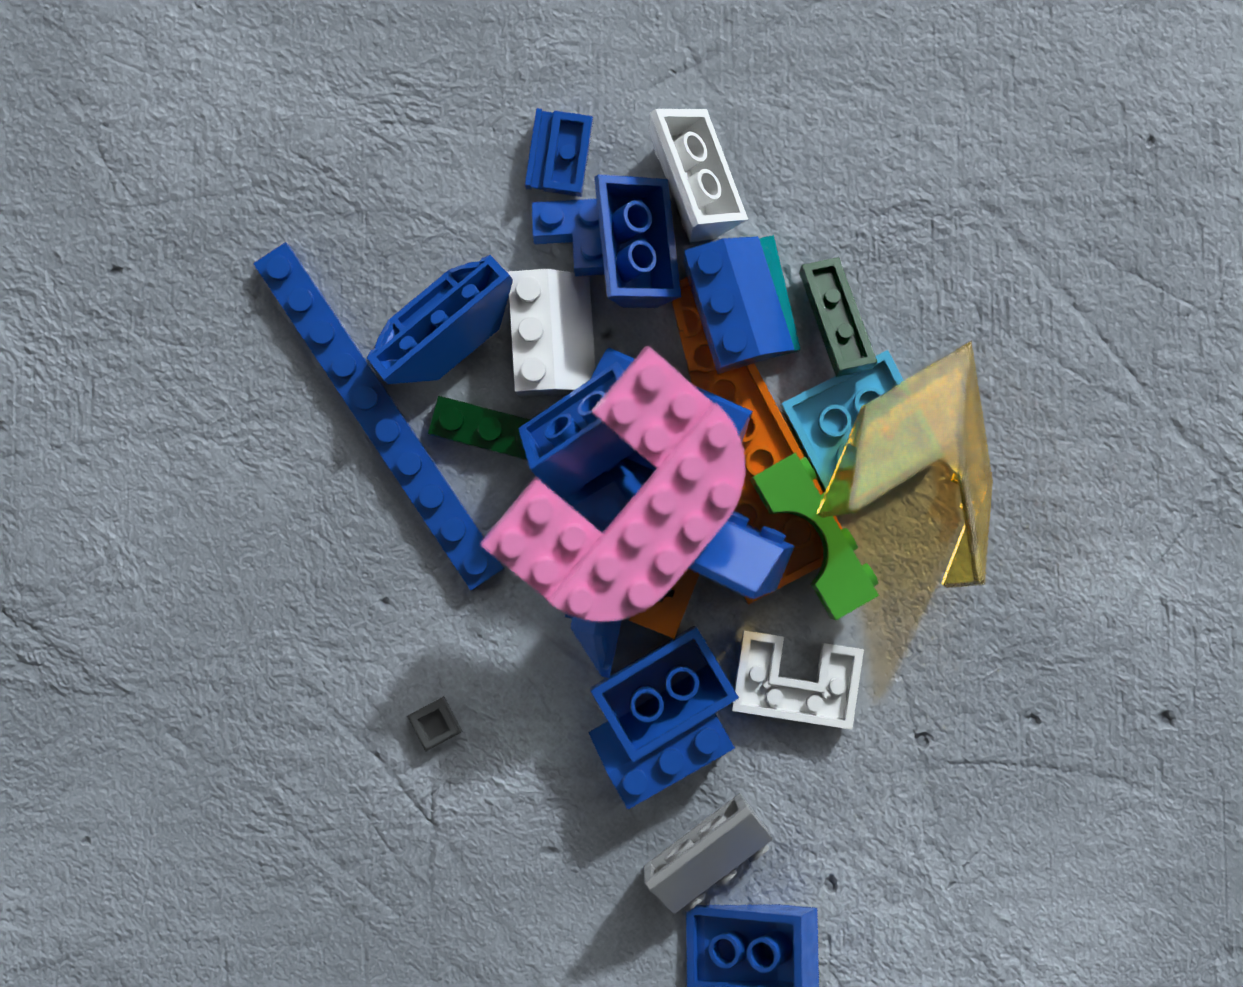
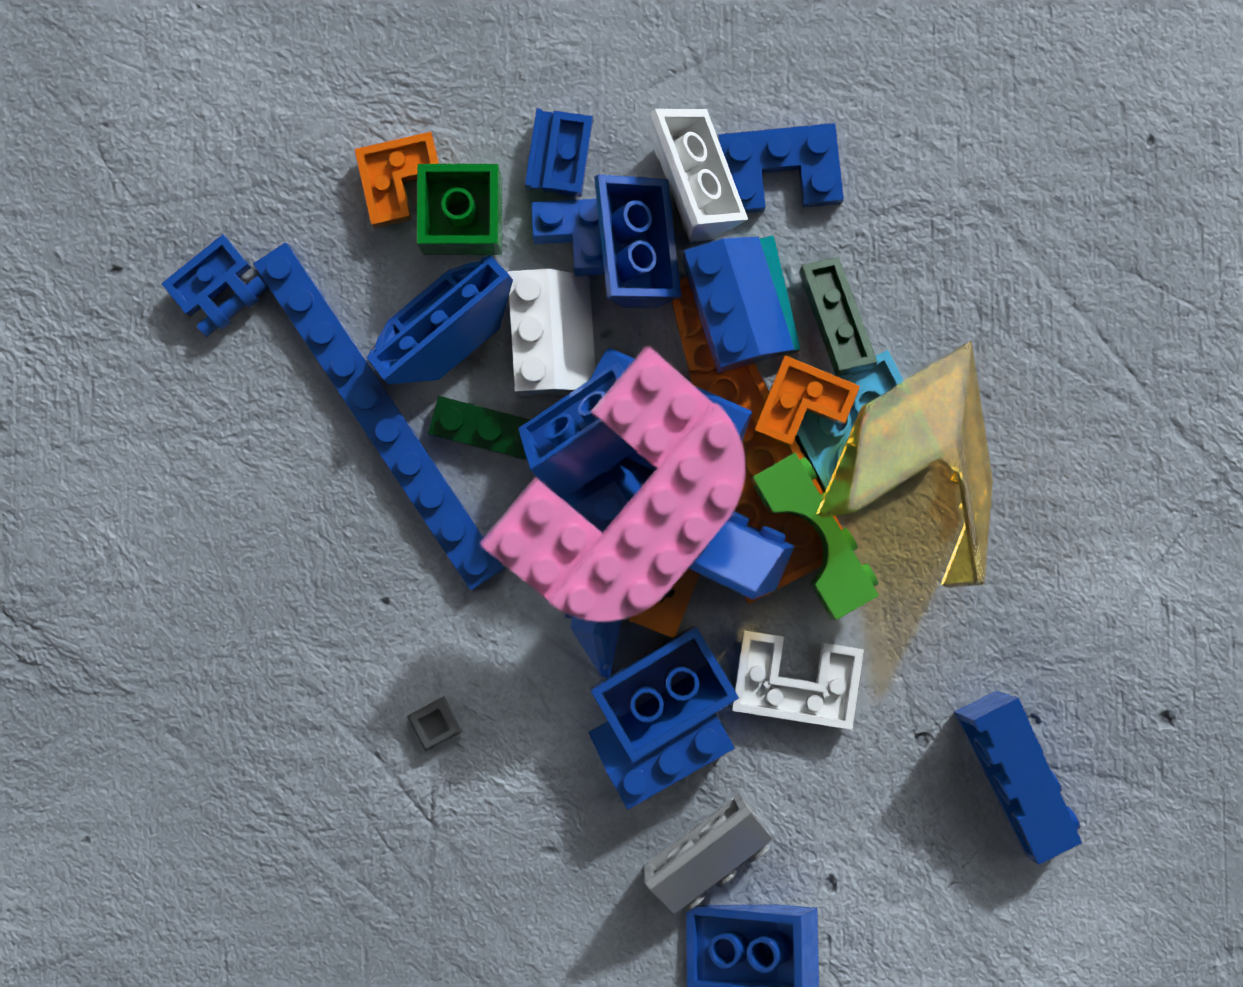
(208, 276): none -> blue plate
(384, 171): none -> orange plate
(459, 209): none -> green brick
(799, 389): none -> orange plate
(801, 148): none -> blue plate
(1020, 775): none -> blue wedge

